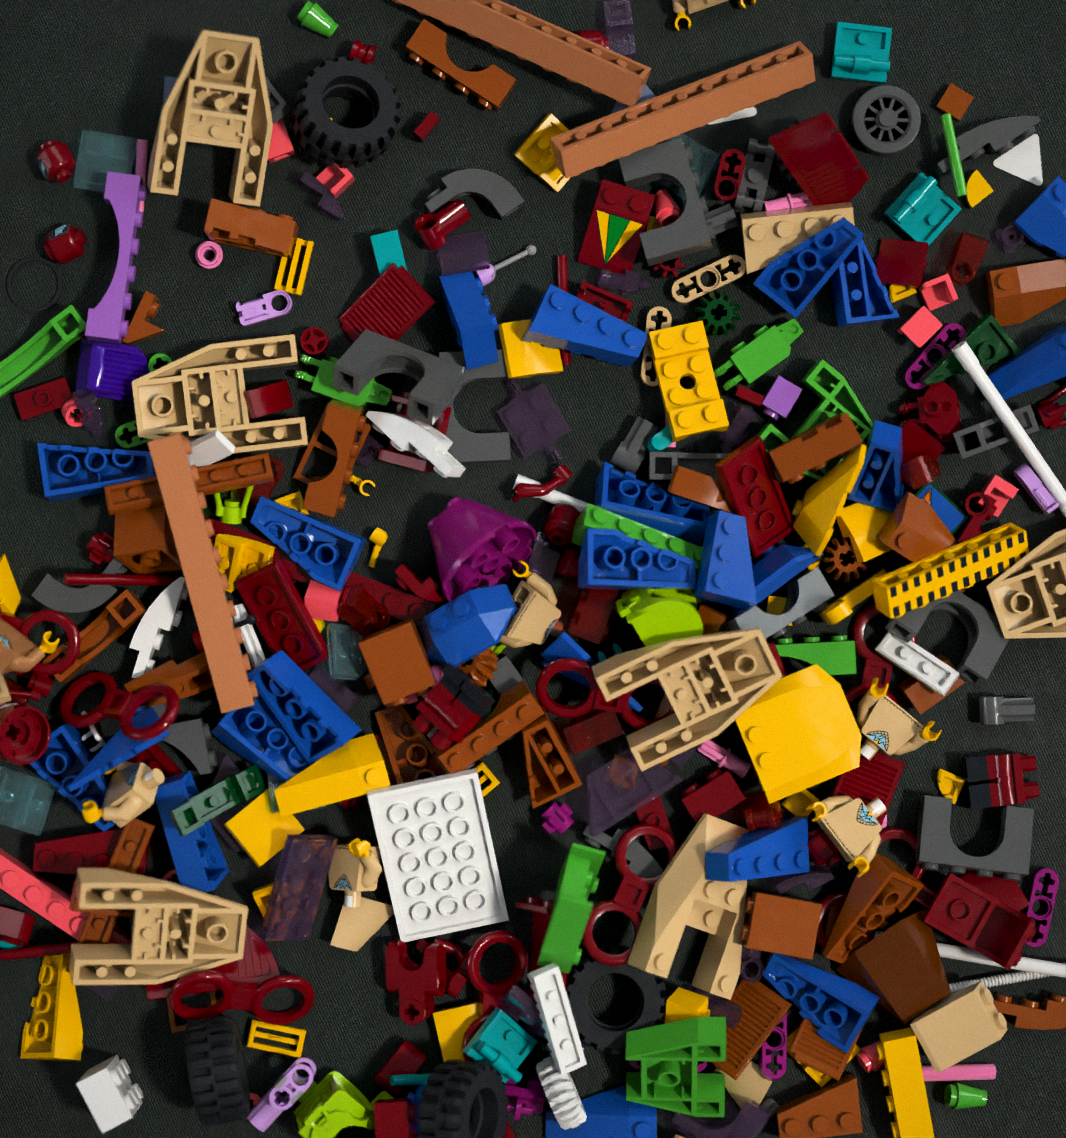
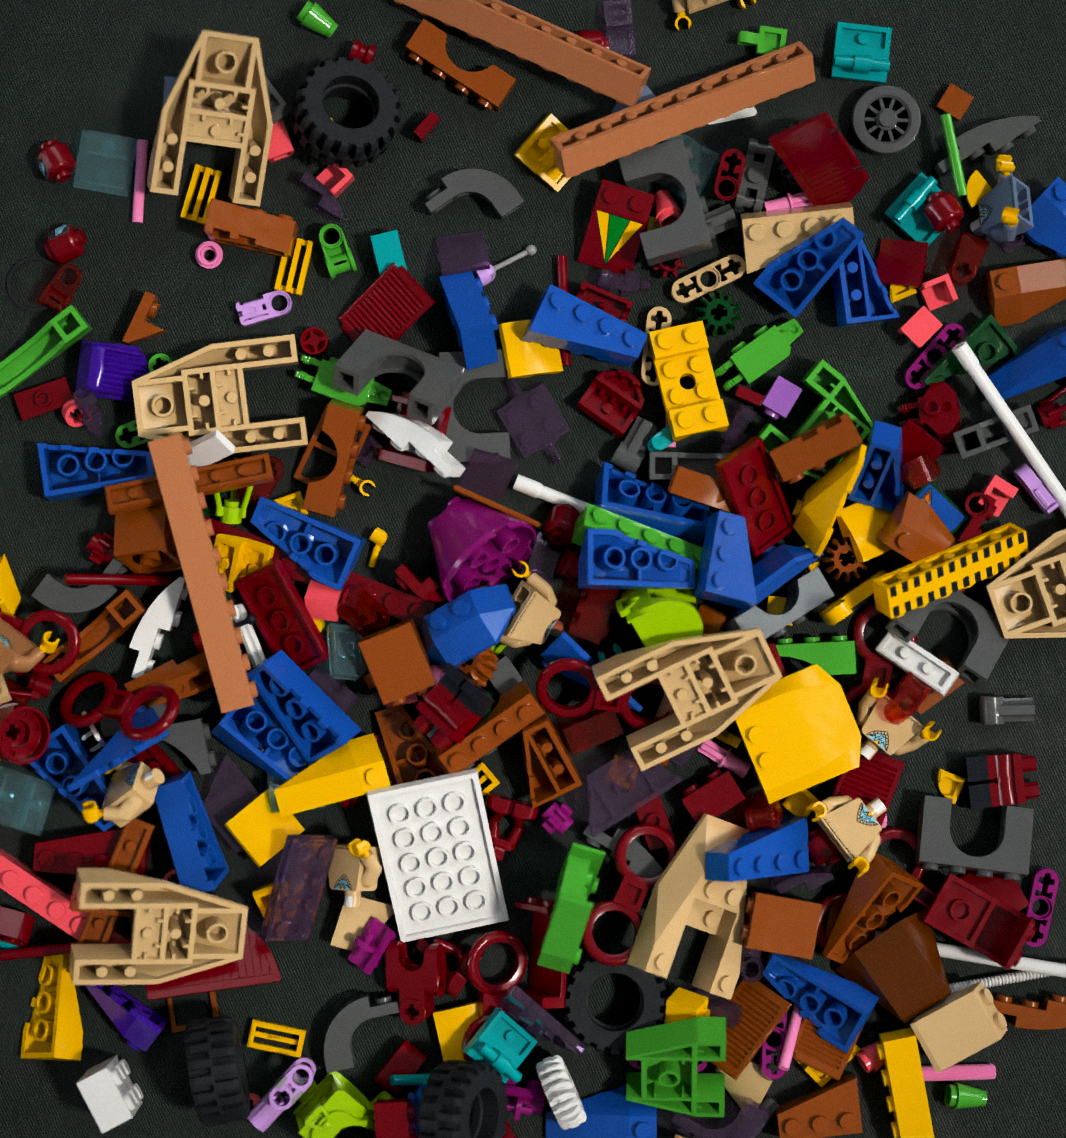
(60, 290): none -> clear red piece
(108, 320): medium lavender arch -> none
(129, 1015): none -> dark purple wedge
(190, 193): none -> yellow tile
(216, 799): dark green slope -> none
(241, 997): dark red bar -> none
(268, 399): dark red slope -> none
(337, 252): none -> bright green piece
(338, 1039): none -> dark grey arch
(371, 945): none -> magenta hips
(434, 227): dark red piece -> none
(470, 495): none -> dark orange window
(488, 473): none -> clear purple piece
(503, 806): none -> dark red piece
(526, 490): dark red piece -> none
(557, 1018): white gear -> none
(613, 400): none -> dark red slope
(729, 738): none -> yellow tile
(766, 40): none -> bright green plate
(790, 1039): none -> bright pink bar
(907, 695): none -> clear red piece
(943, 212): none -> dark red head
(1006, 208): none -> sand blue torso
(1023, 161): white sticker -> none

